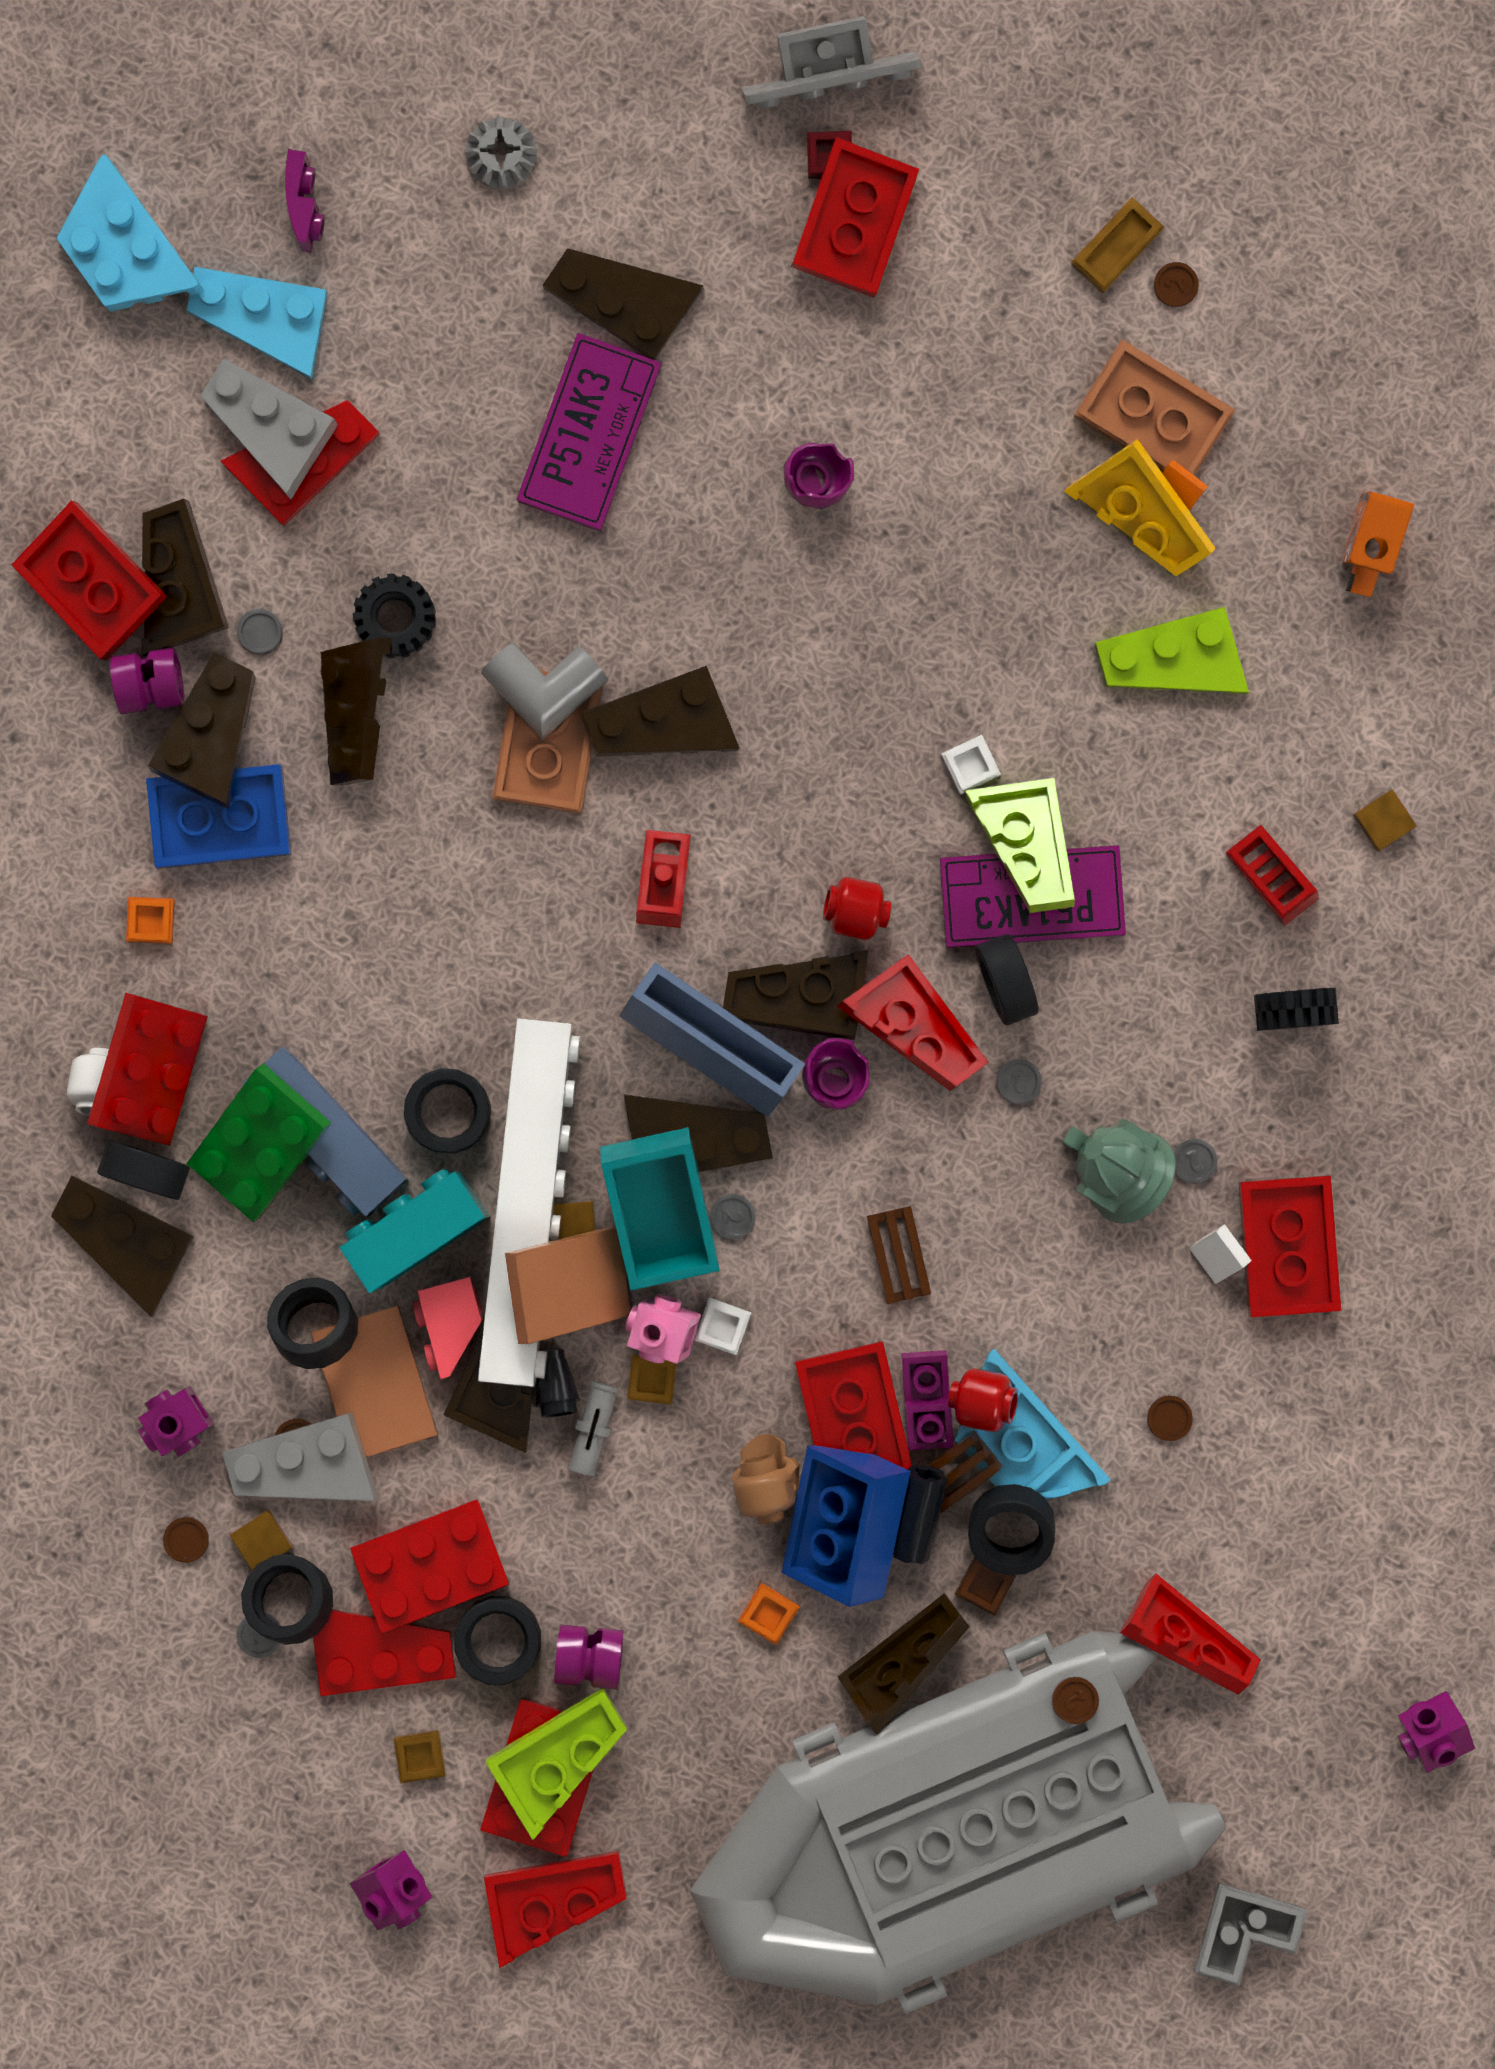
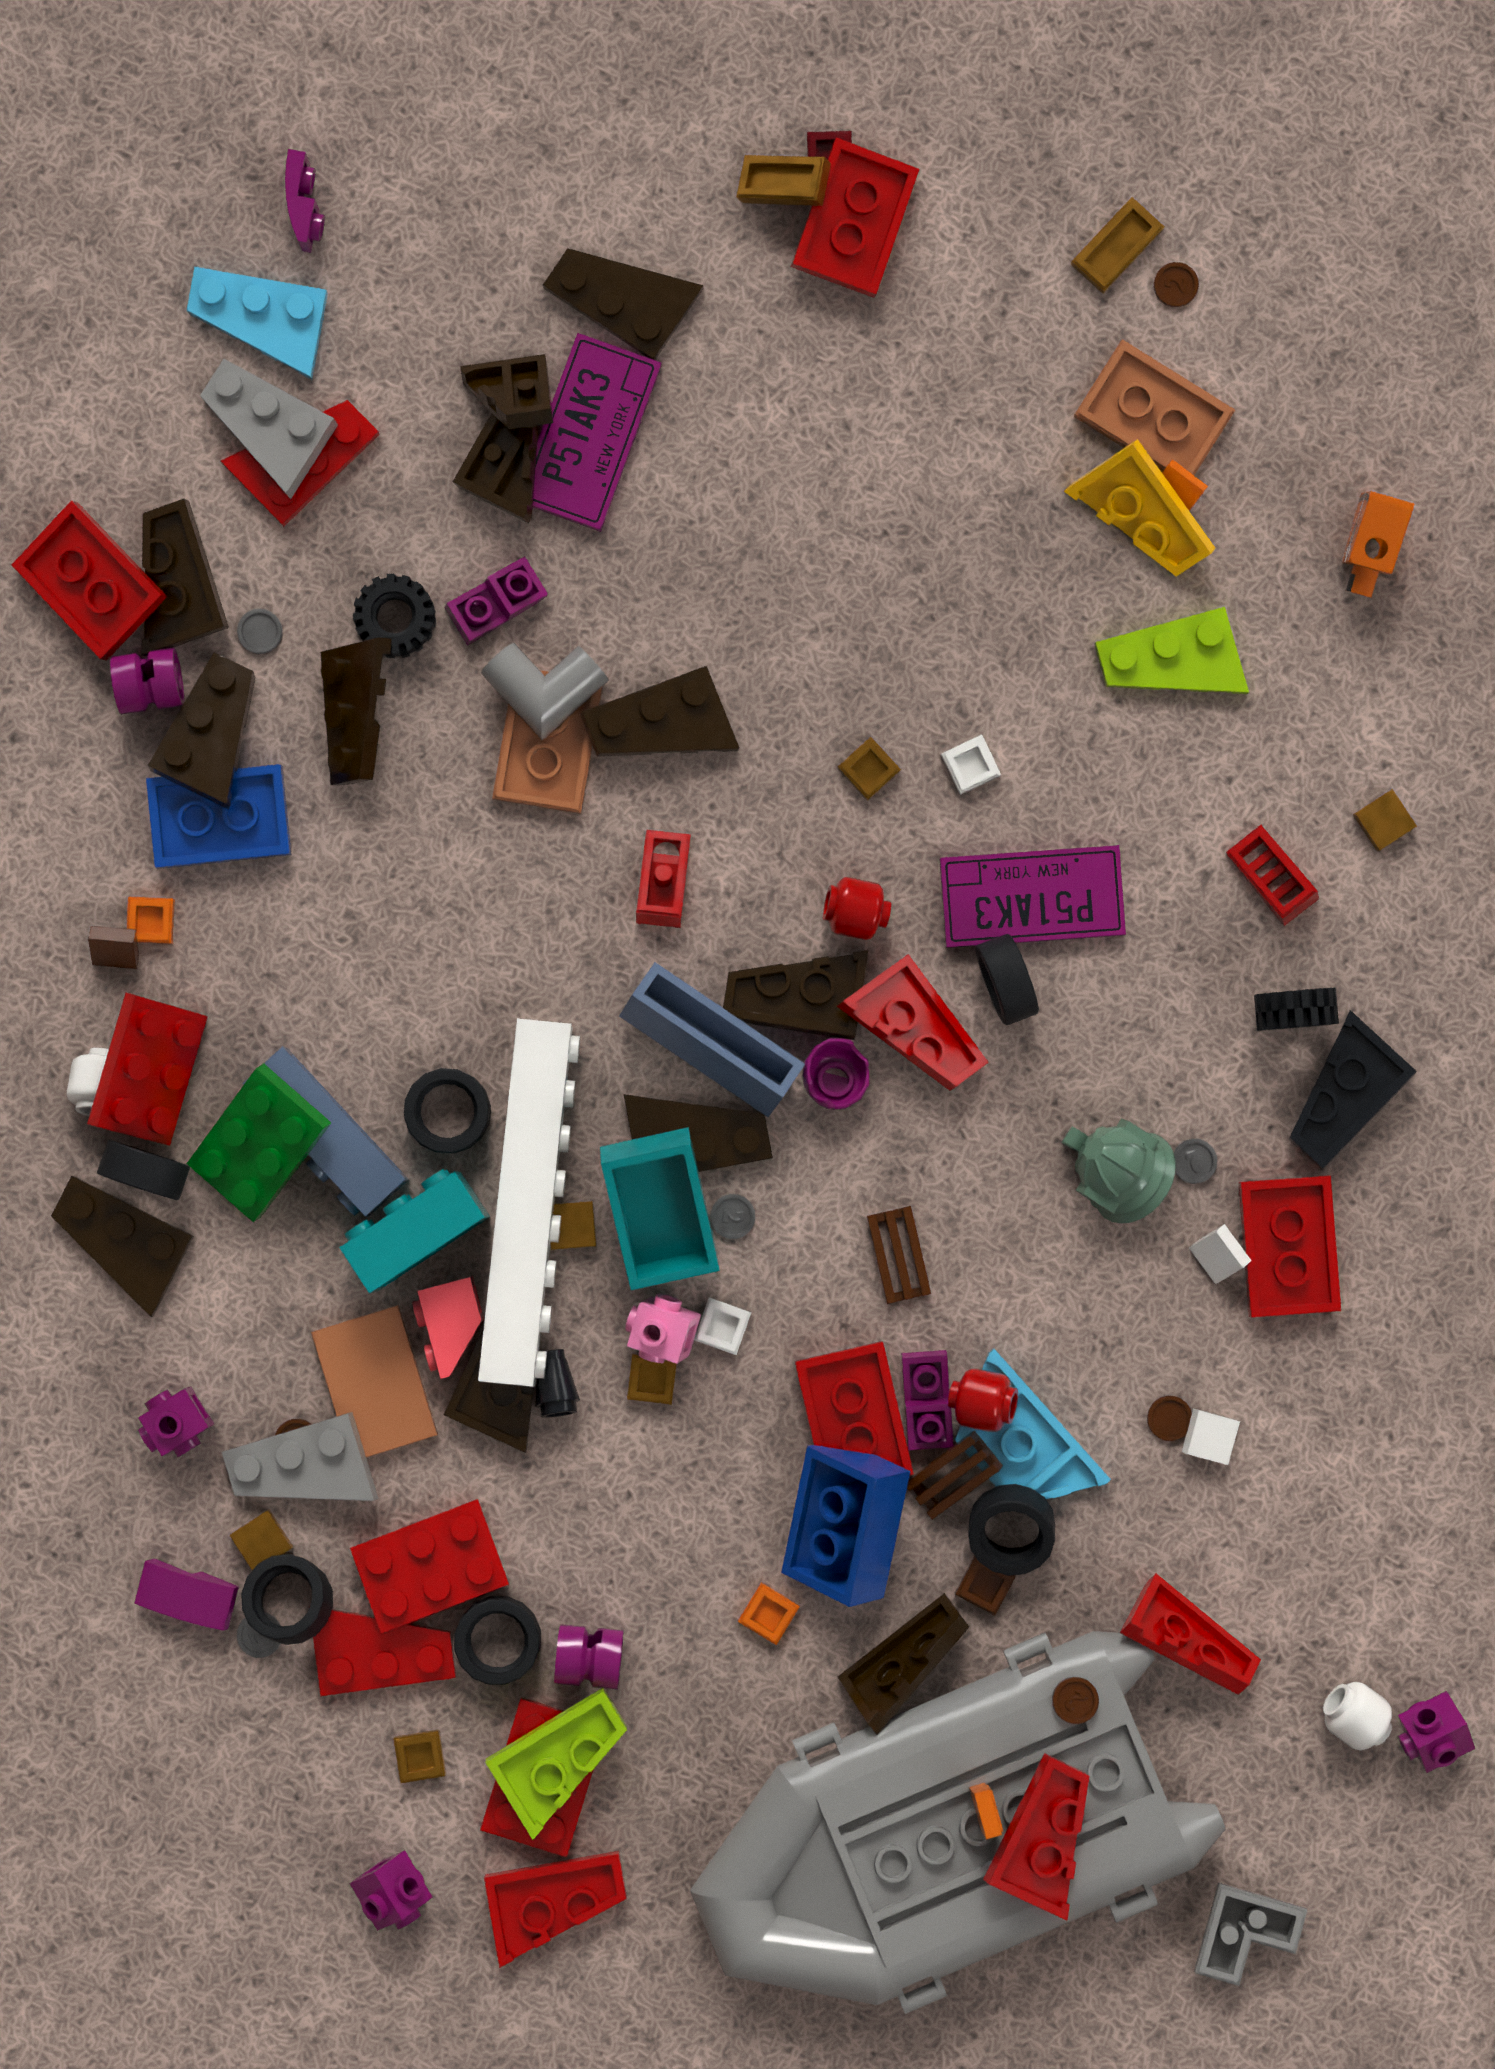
(113, 947): none -> reddish brown tile
(121, 244): medium azure wing -> none
(186, 1539): reddish brown piece -> none
(186, 1596): none -> magenta slope
(302, 1294): black tyre -> none
(496, 600): none -> magenta slope
(502, 468): none -> dark brown wing
(512, 390): none -> dark brown wing
(516, 164): light grey gear -> none
(567, 1285): nougat tile -> none
(584, 1459): light grey pin -> none
(766, 1479): medium nougat head -> none
(783, 180): none -> pearl gold tile
(803, 481): magenta hair -> none
(828, 58): light grey bracket -> none
(869, 768): none -> pearl gold tile
(920, 1514): black axle -> none
(986, 1810): none -> orange tile
(1019, 1081): flat silver piece -> none
(1029, 840): wing -> none
(1041, 1839): none -> red wing
(1210, 1436): none -> white tile
(1351, 1089): none -> black wing
(1358, 1715): none -> white head

